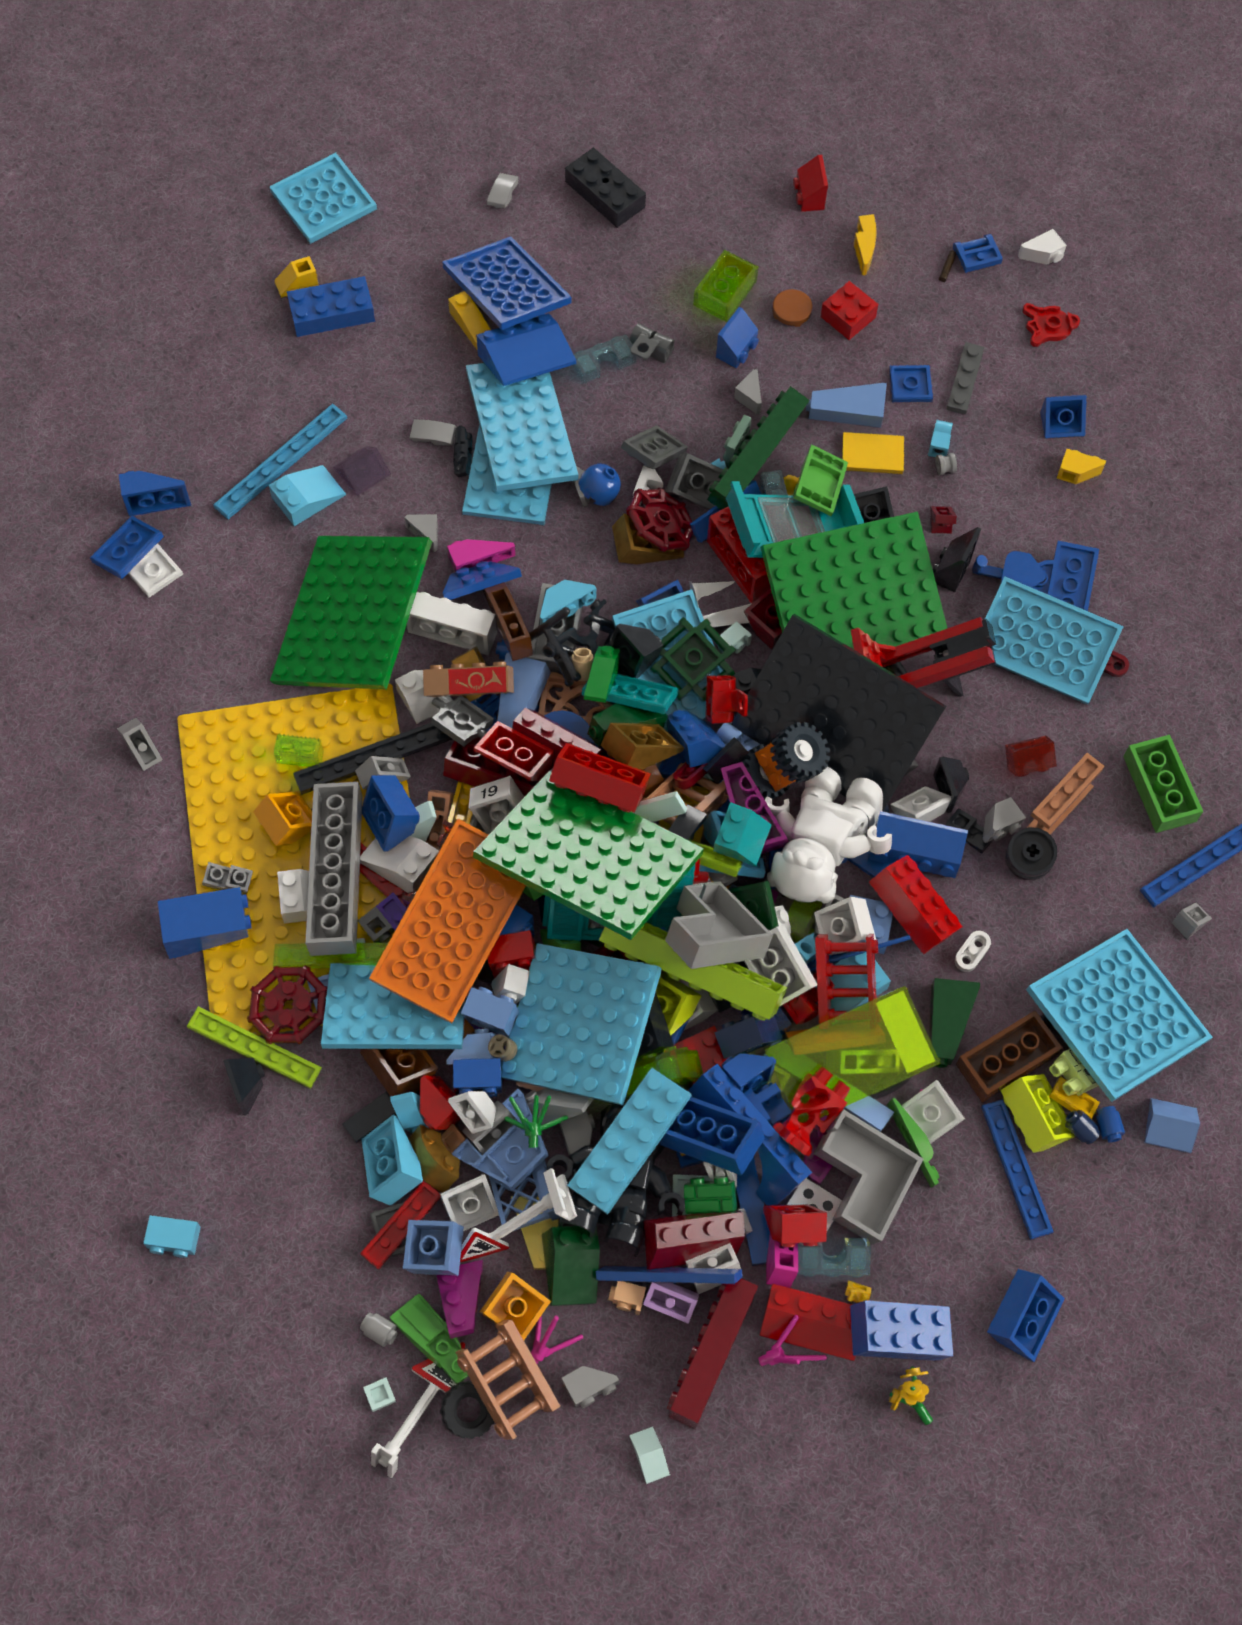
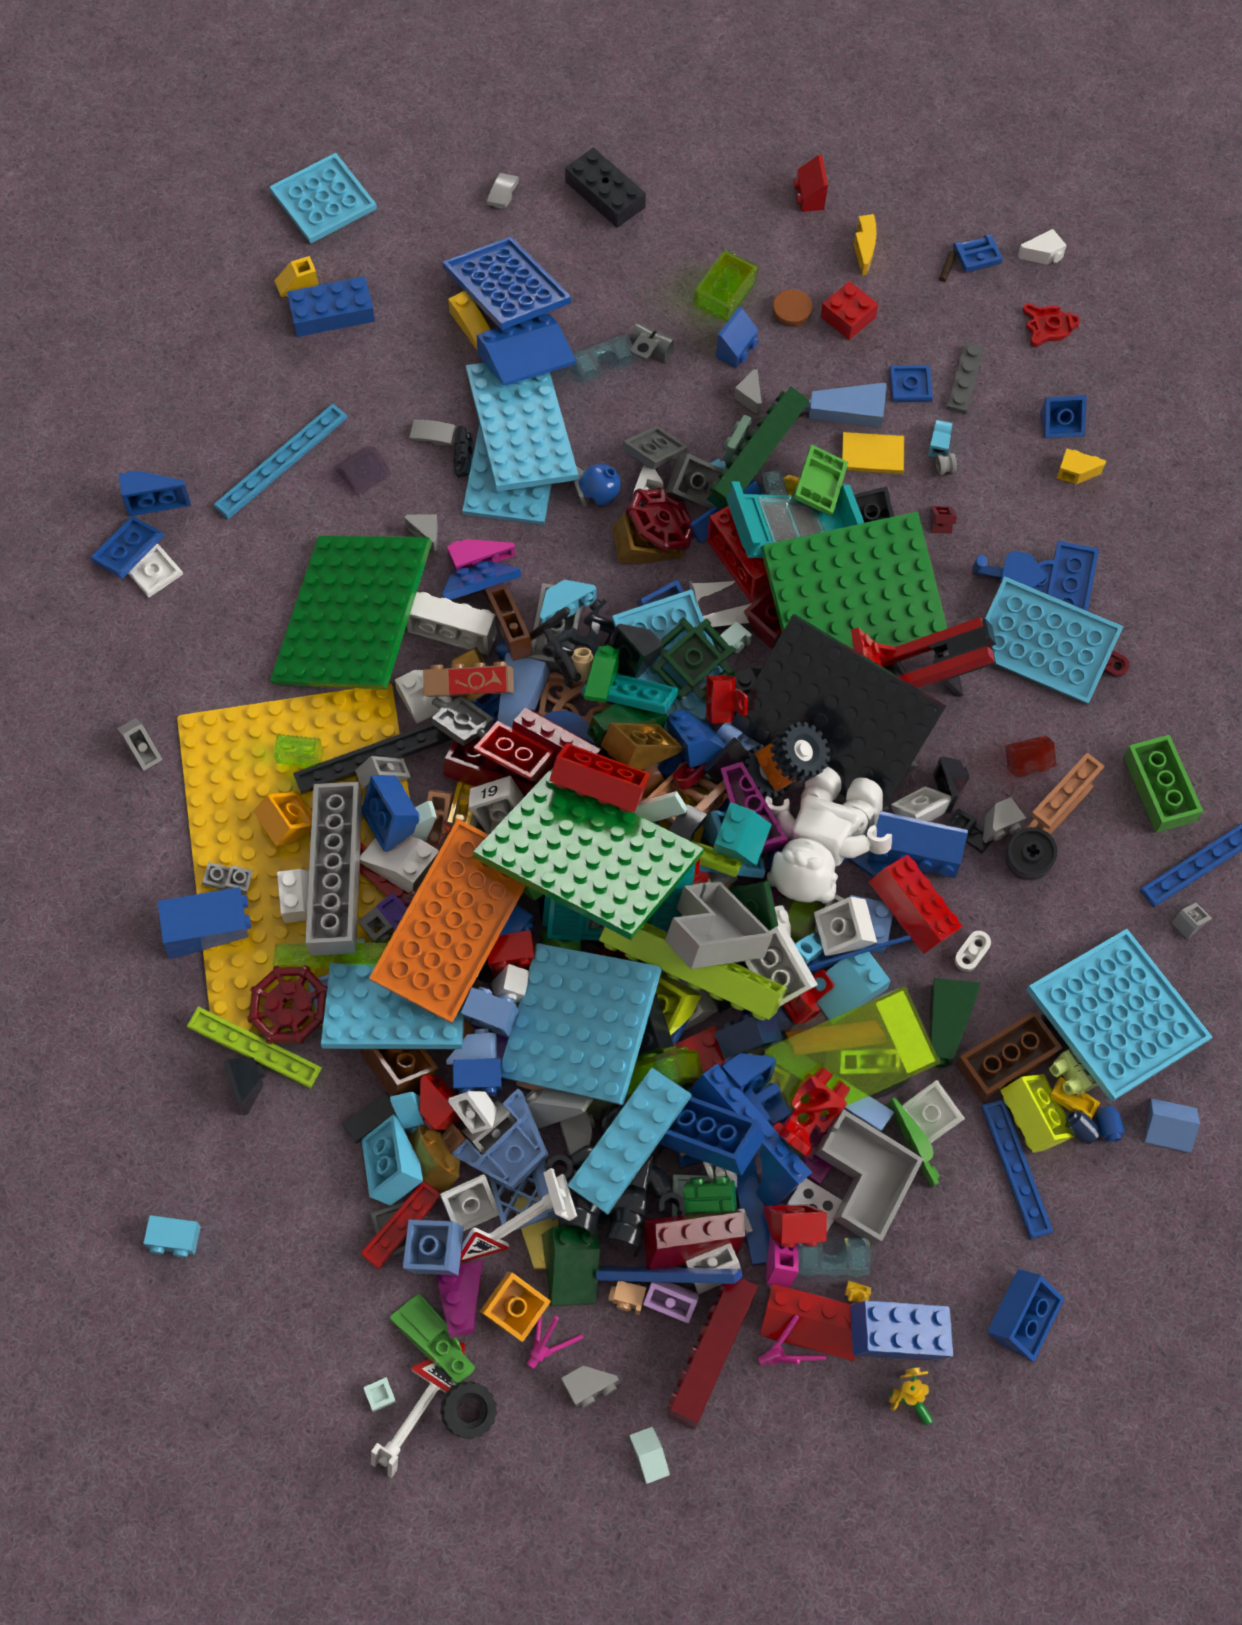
(305, 493): medium azure slope -> none
(379, 1329): light grey brick -> none
(497, 1050): dark tan wheel -> none
(531, 1378): nougat fence -> none
(533, 1128): green plant -> none
(826, 970): red fence -> none
(956, 560): black slope -> none

